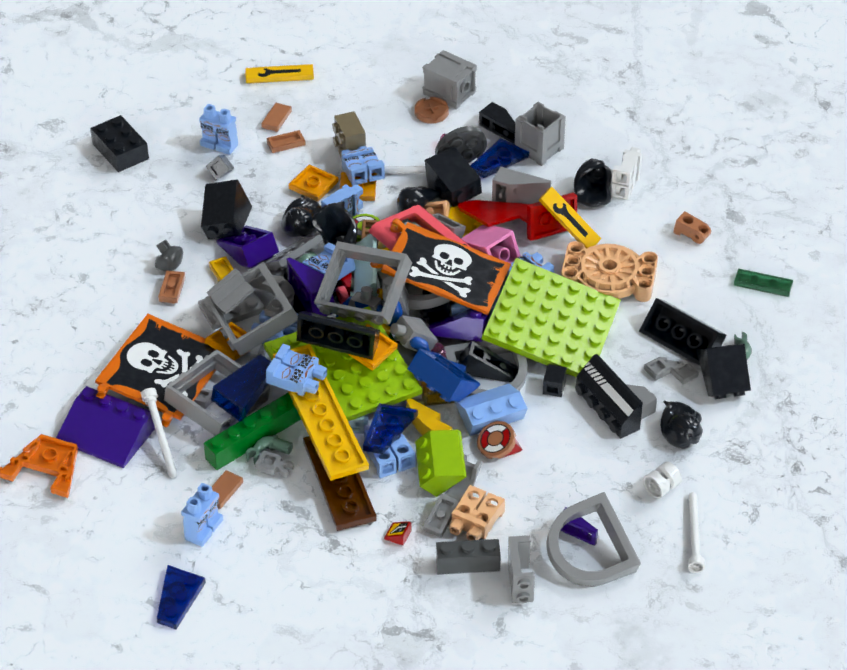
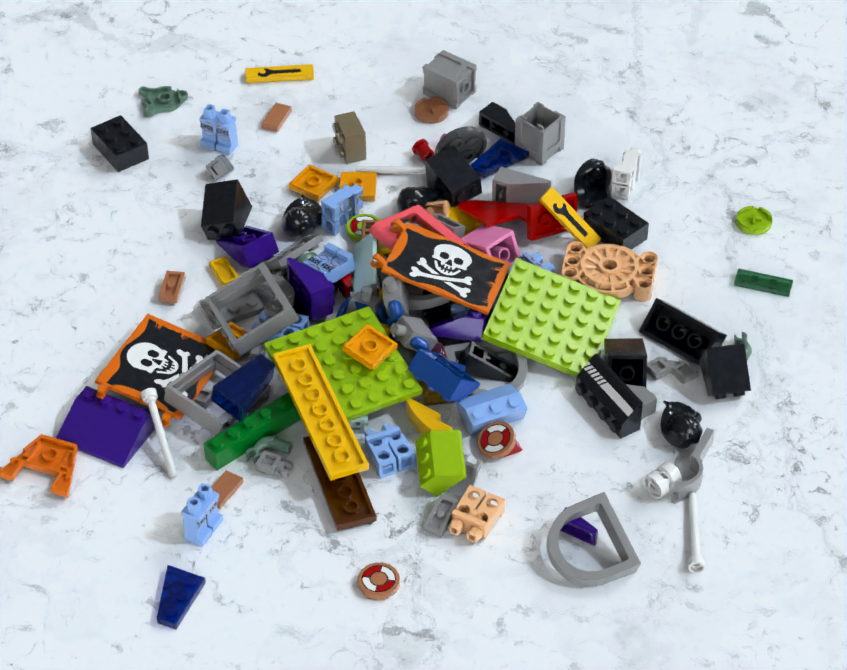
(161, 99): none -> sand green tile
(170, 257): dark grey piece -> none
(230, 291): light grey panel -> none
(285, 141): nougat tile -> none
(295, 371): light blue hips -> none
(335, 224): black piece -> none
(337, 334): black slope -> none
(342, 294): coral tile -> none
(362, 164): light blue hips -> none
(378, 581): none -> tile
(385, 257): light grey window -> none
(387, 427): clear blue wing -> none
(399, 532): red slope -> none
(422, 149): none -> red bush
(468, 556): dark grey brick -> none
(518, 558): light grey panel -> none
(554, 380): black panel -> none
(616, 223): none -> black brick
(627, 359): none -> black slope
(683, 489): none -> light grey piece
(692, 228): nougat leg -> none
(754, 220): none -> lime tile

